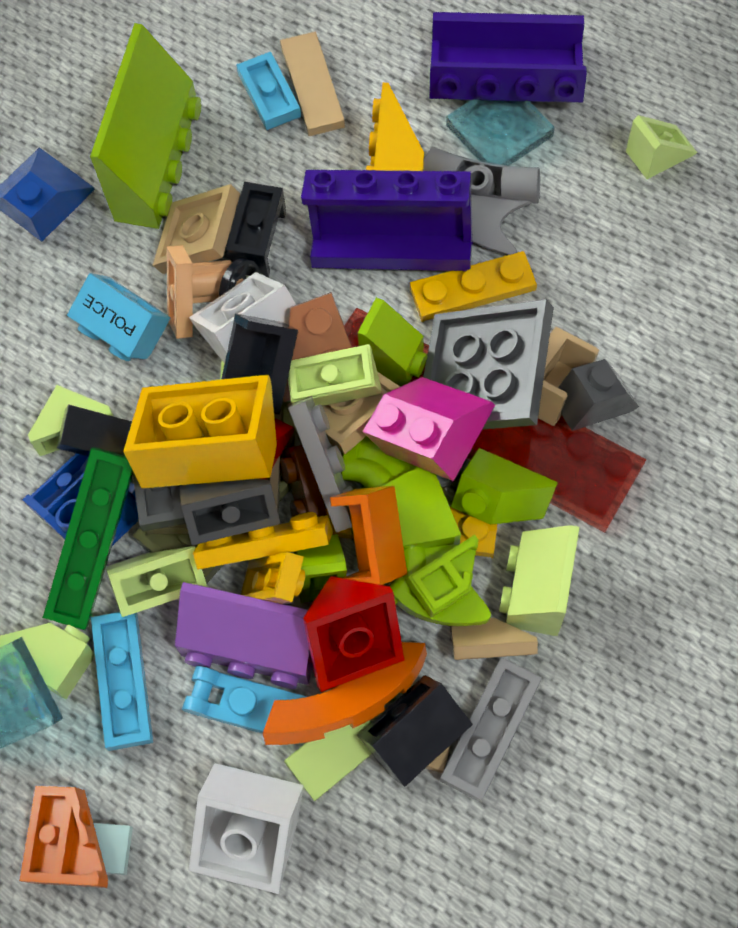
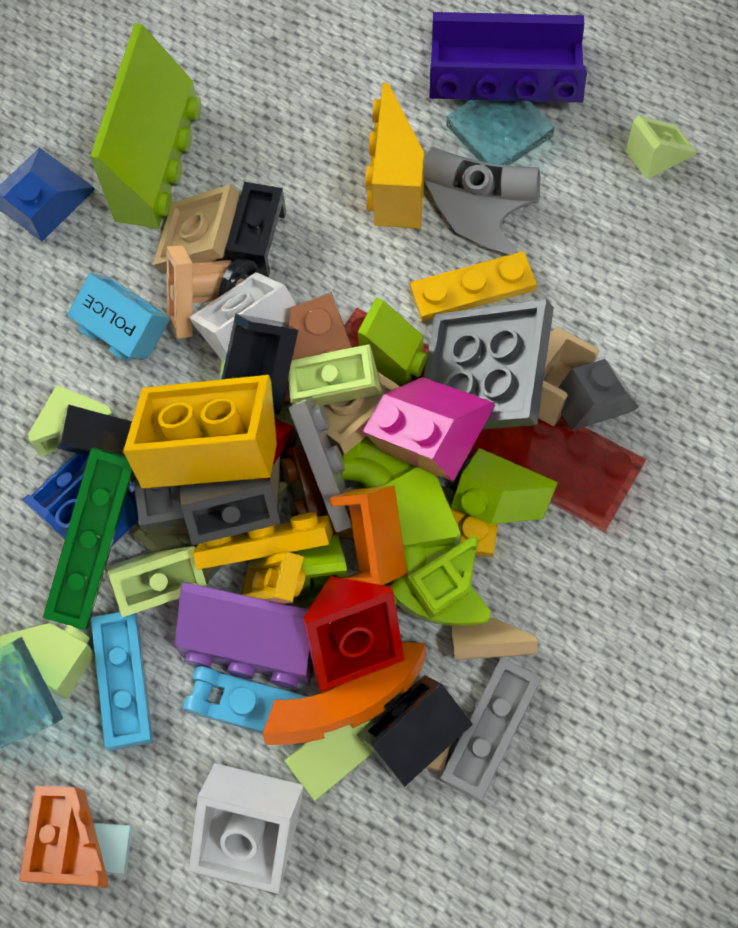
(268, 90): medium azure plate -> none
(312, 84): tan tile -> none
(390, 219): dark purple panel -> none
(541, 579): yellowish green slope -> none

